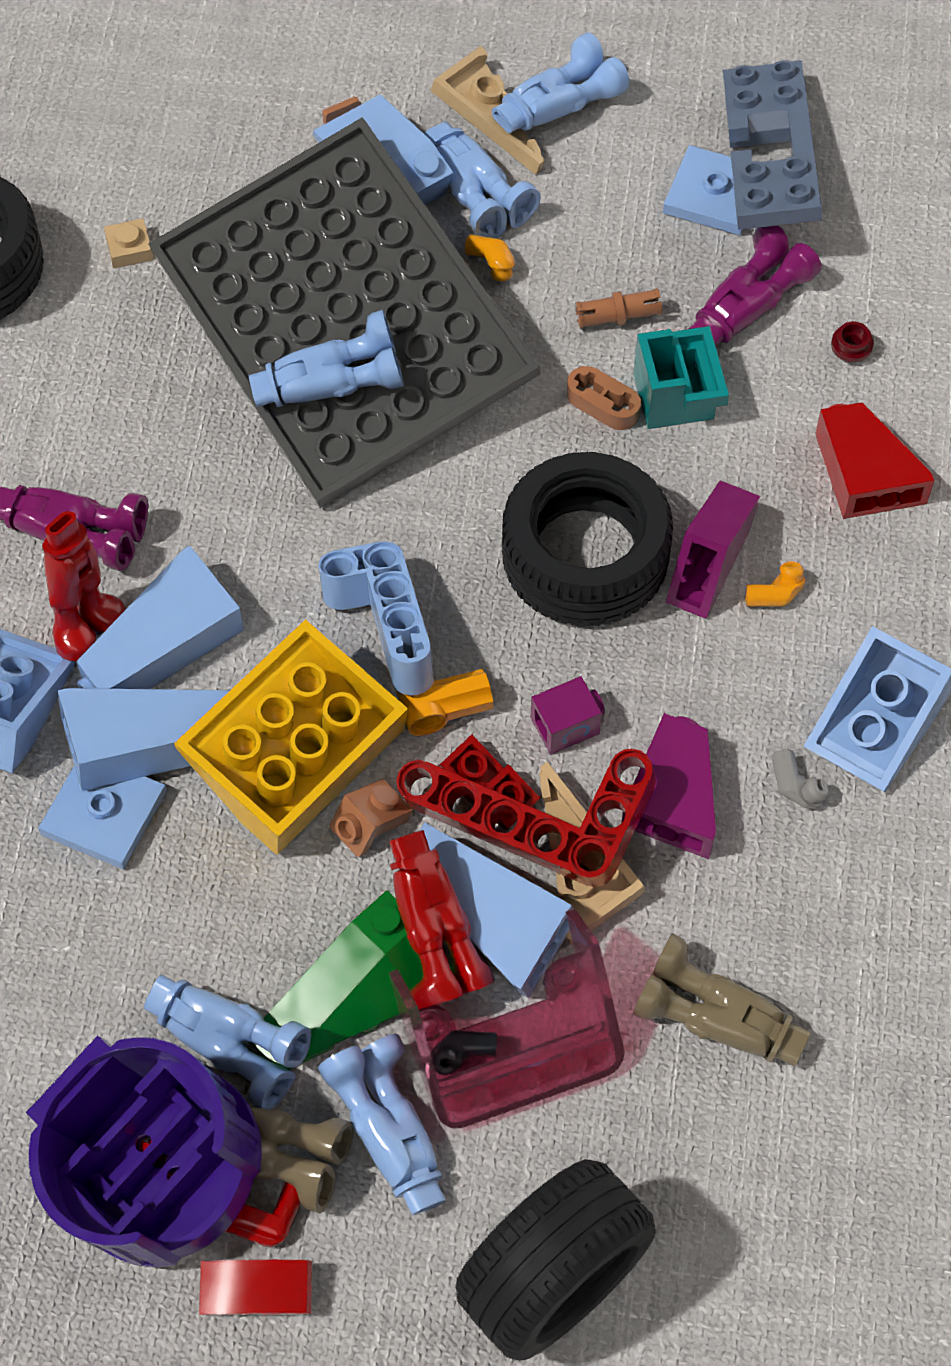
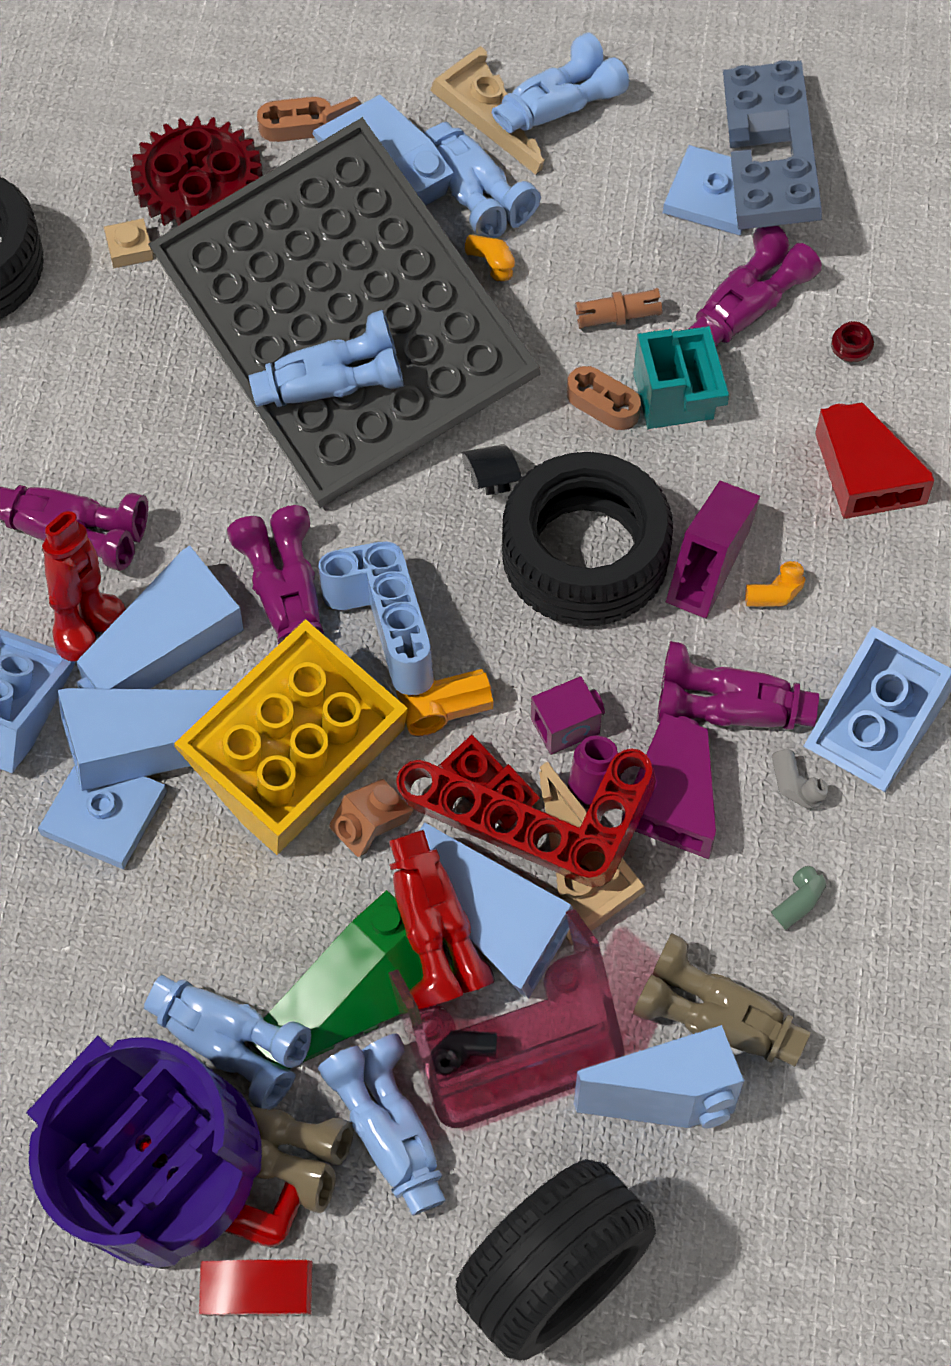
(192, 168): none -> dark red gear
(285, 593): none -> magenta piece
(293, 118): none -> nougat beam
(492, 468): none -> black slope
(589, 767): none -> magenta brick
(667, 1084): none -> light blue slope
(738, 697): none -> magenta piece
(803, 900): none -> sand green arm

